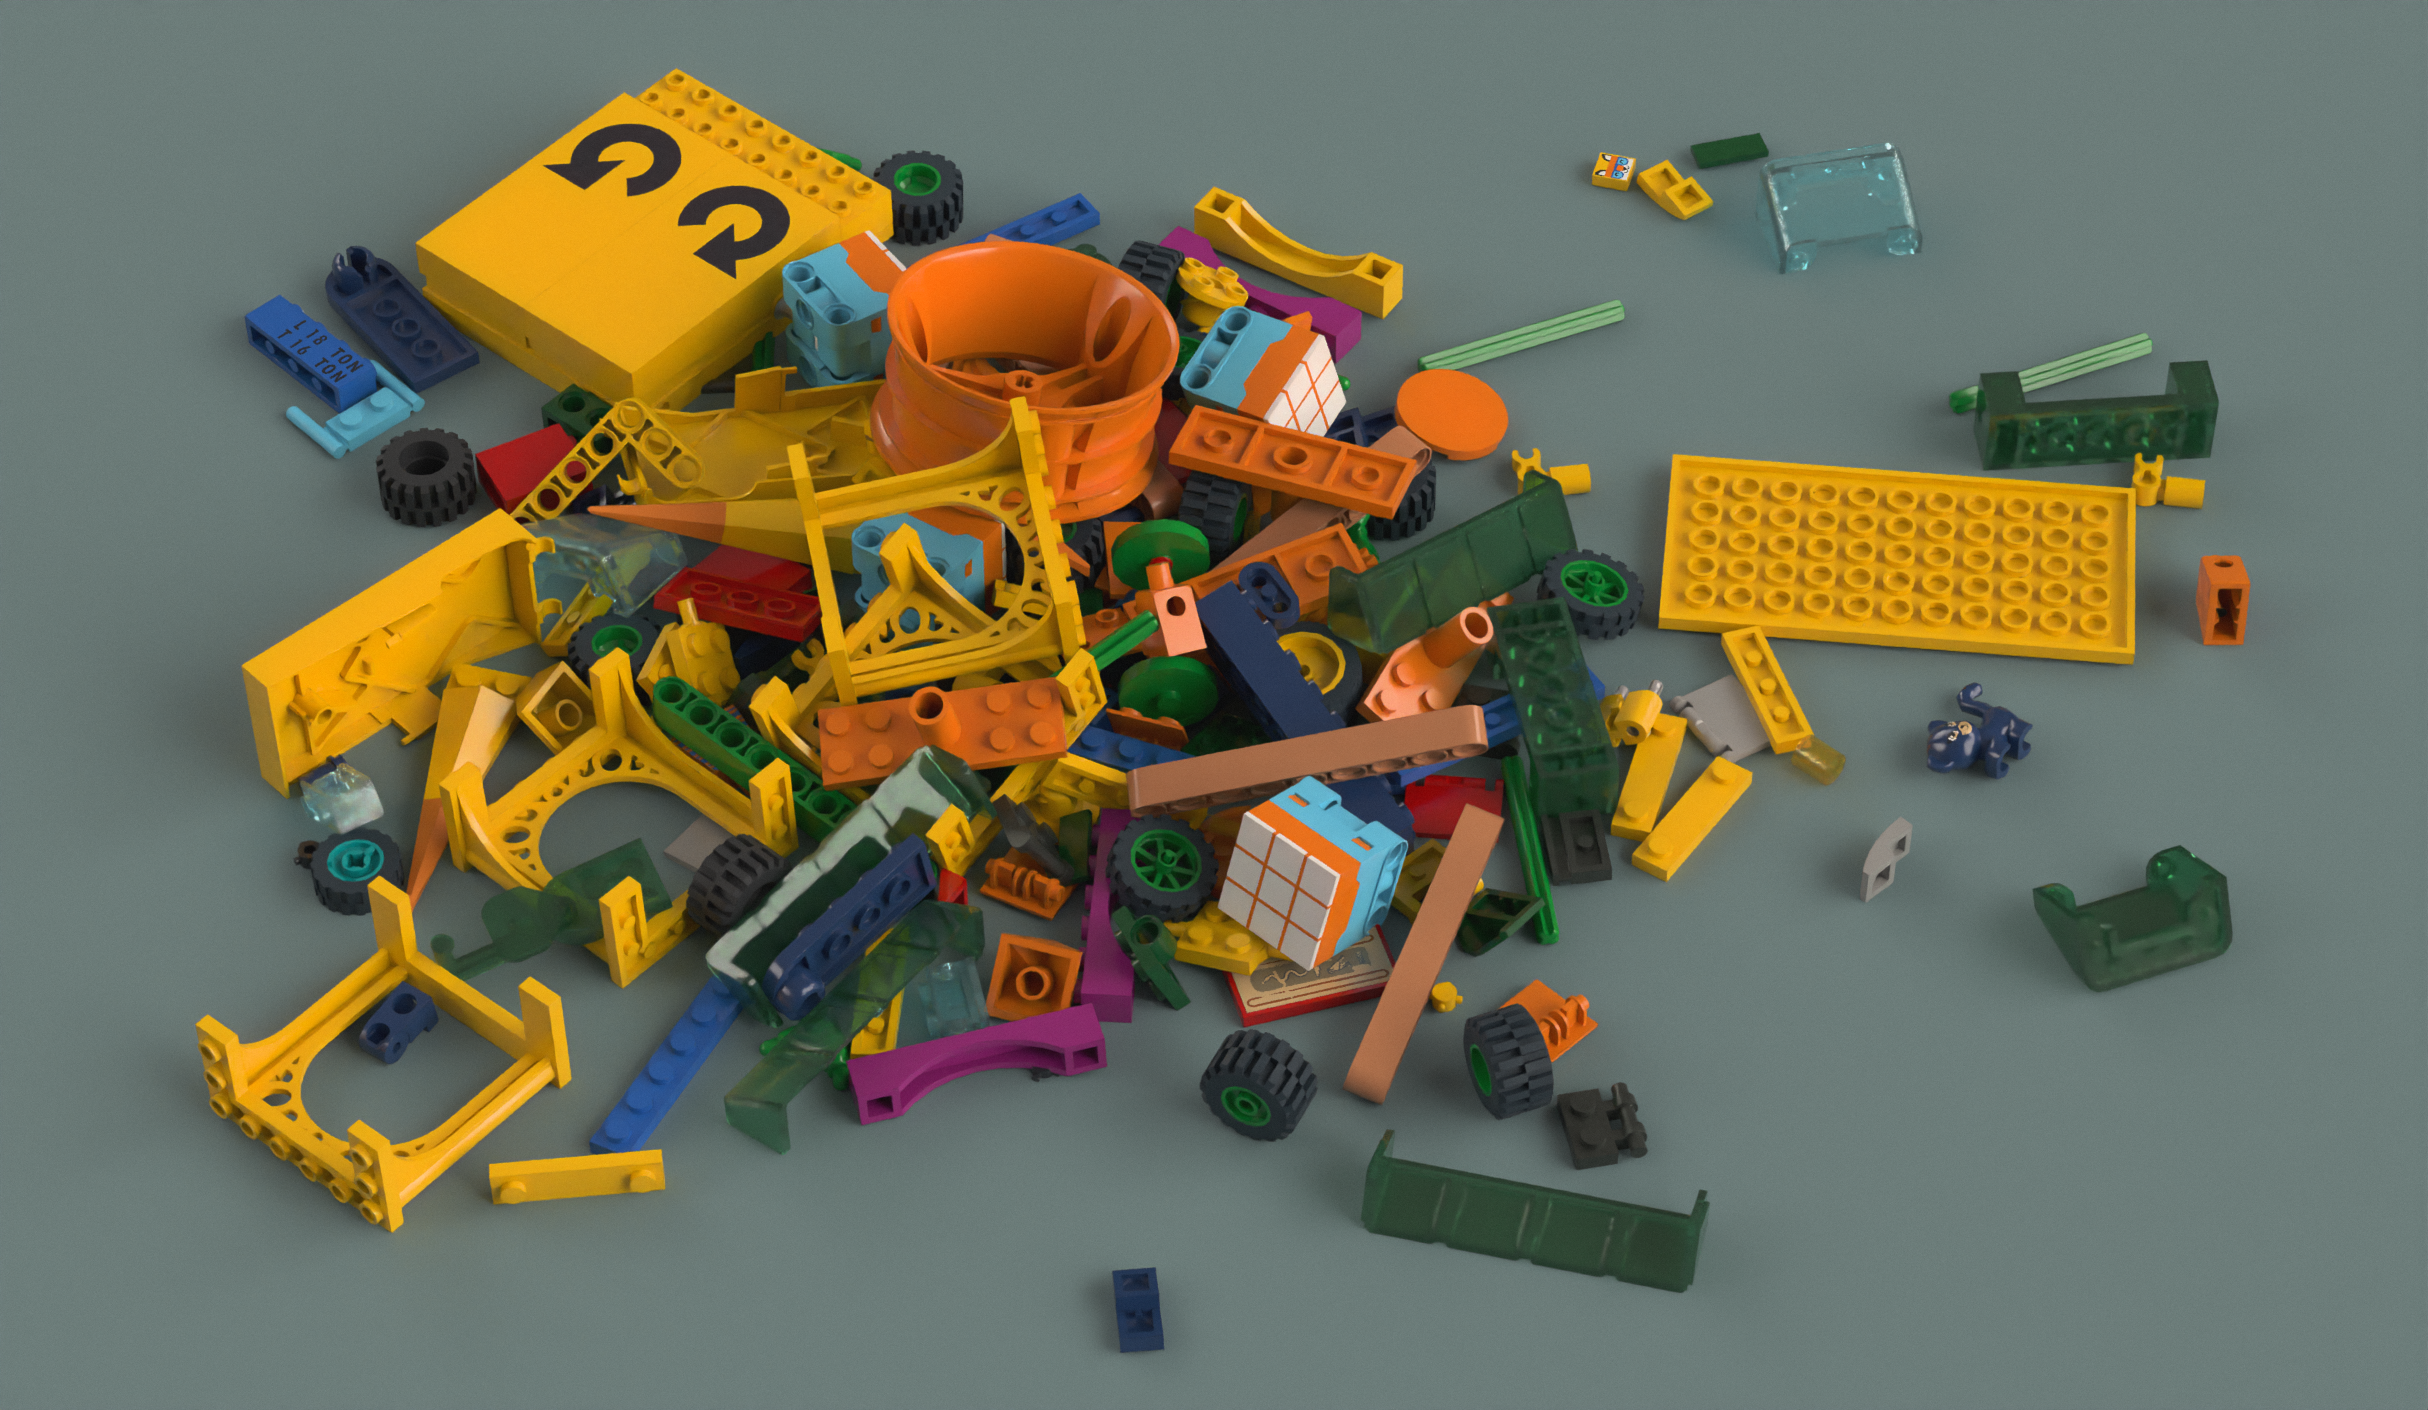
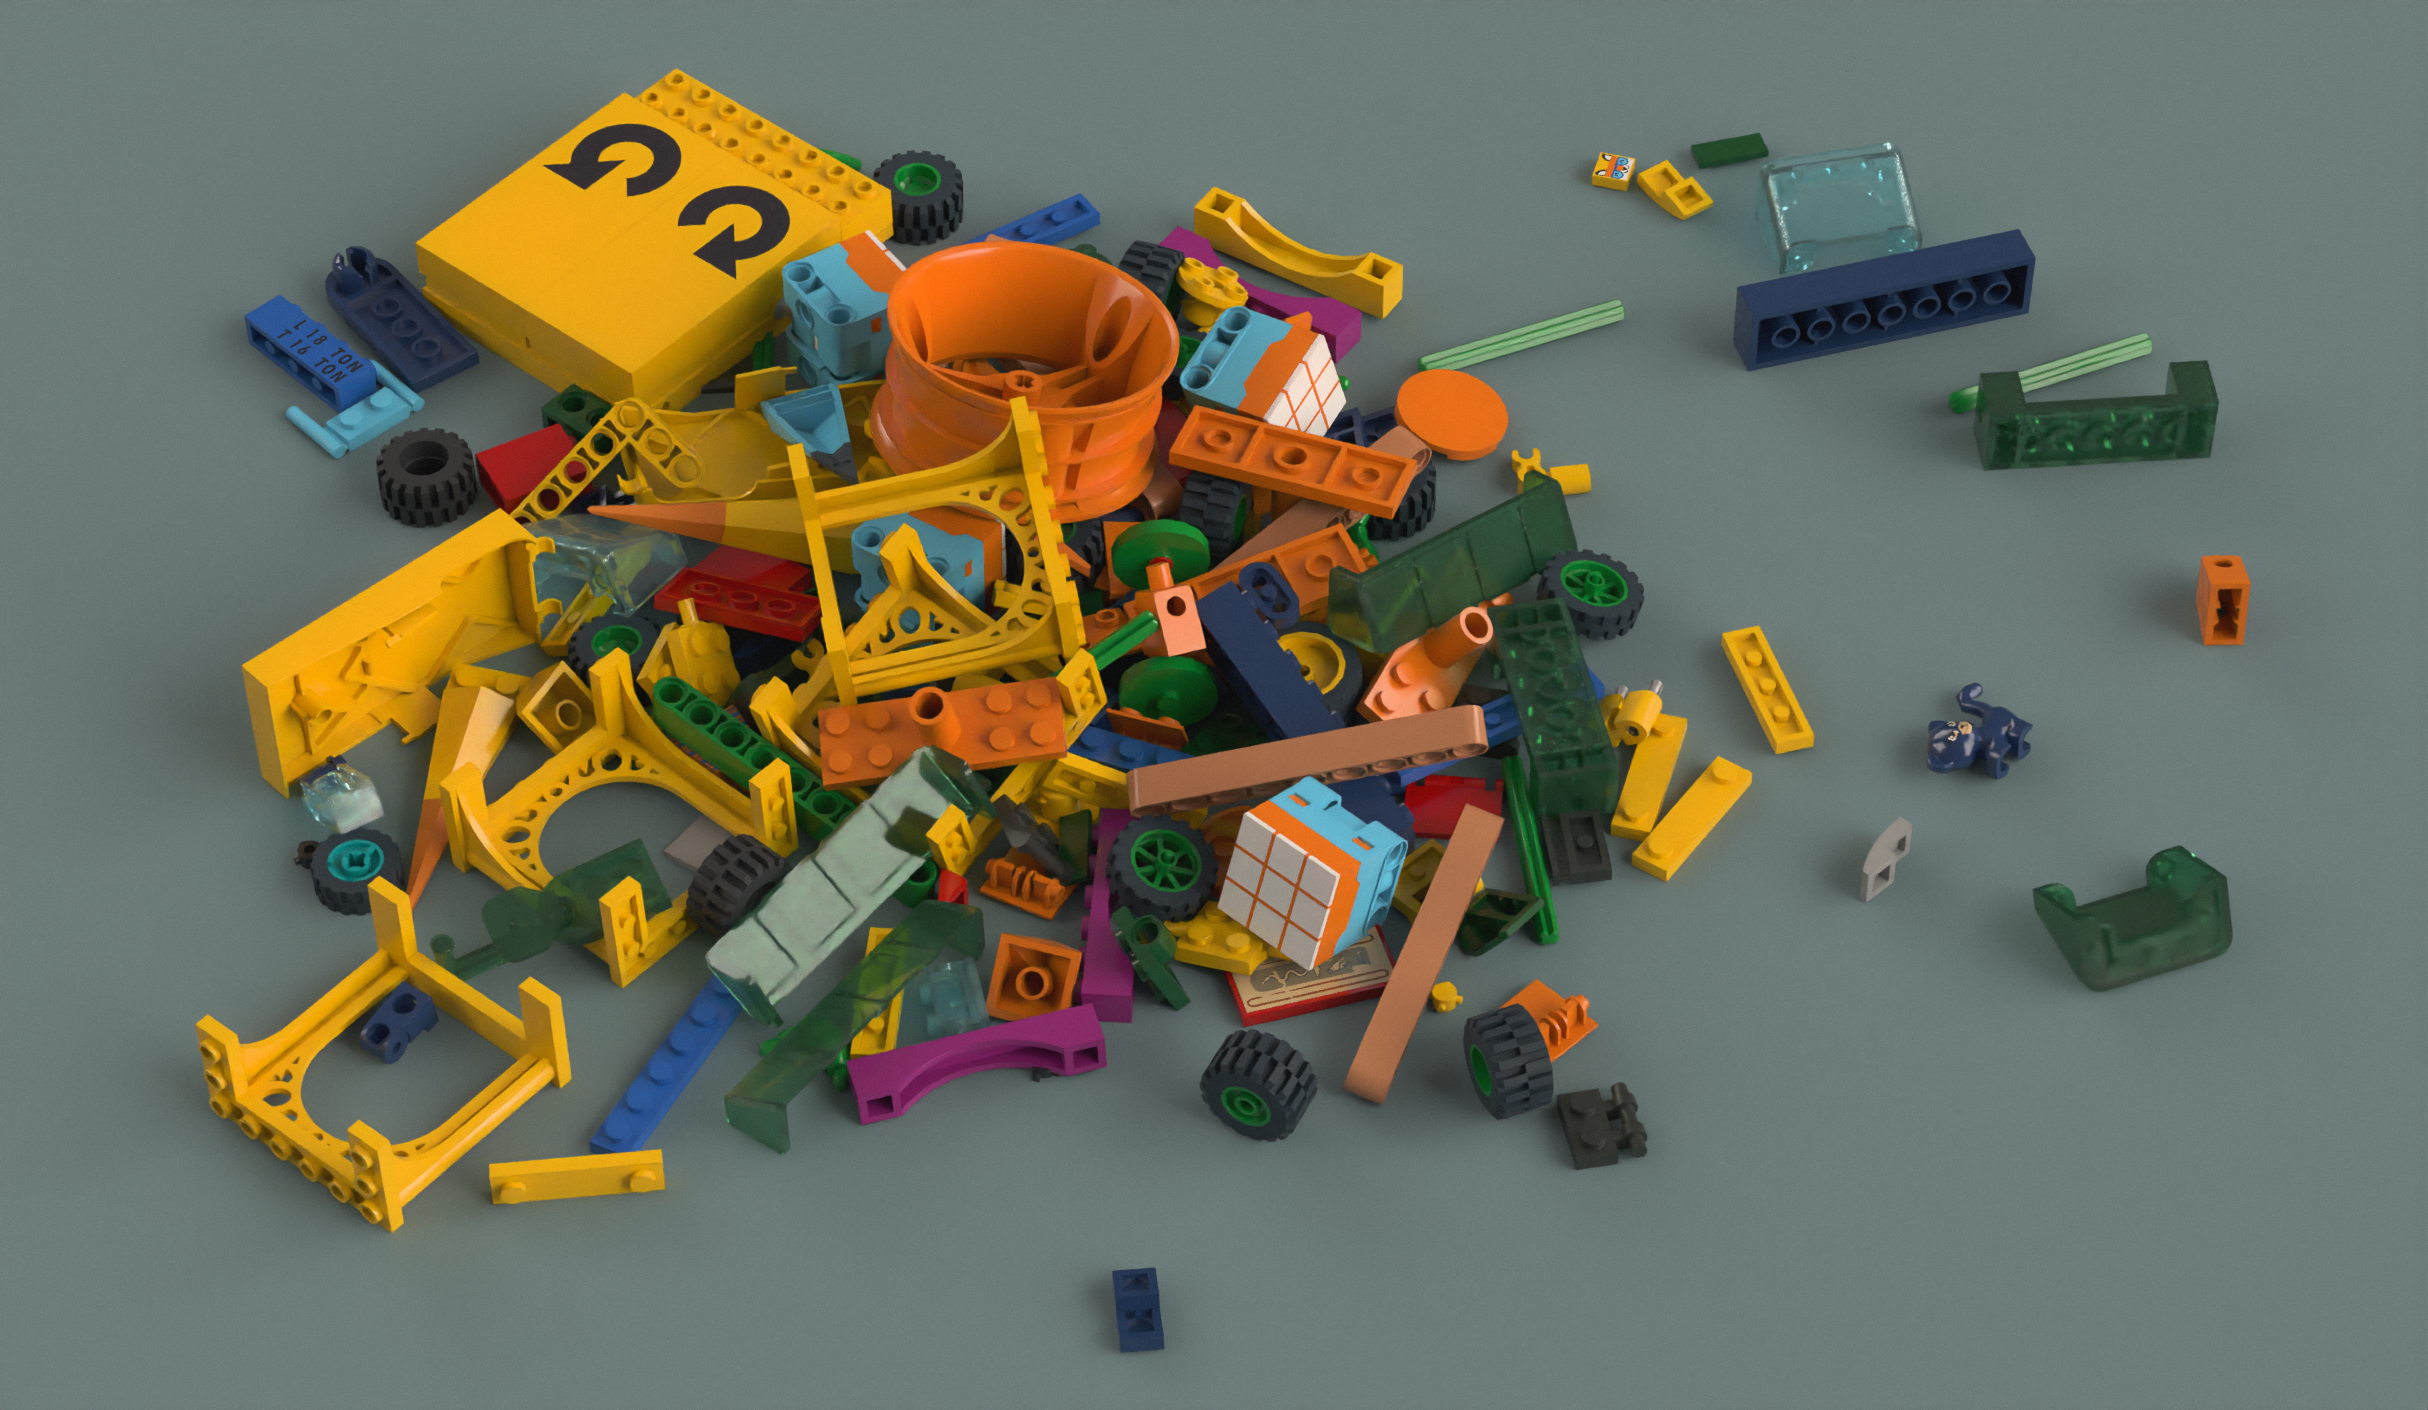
(818, 422): none -> medium azure plate
(848, 928): dark blue plate -> none
(1532, 1222): clear green piece -> none
(1723, 719): light grey piece -> none
(1818, 760): clear yellow beam -> none
(1883, 300): none -> dark blue brick
(1900, 559): yellow plate -> none
(2173, 490): yellow bar -> none

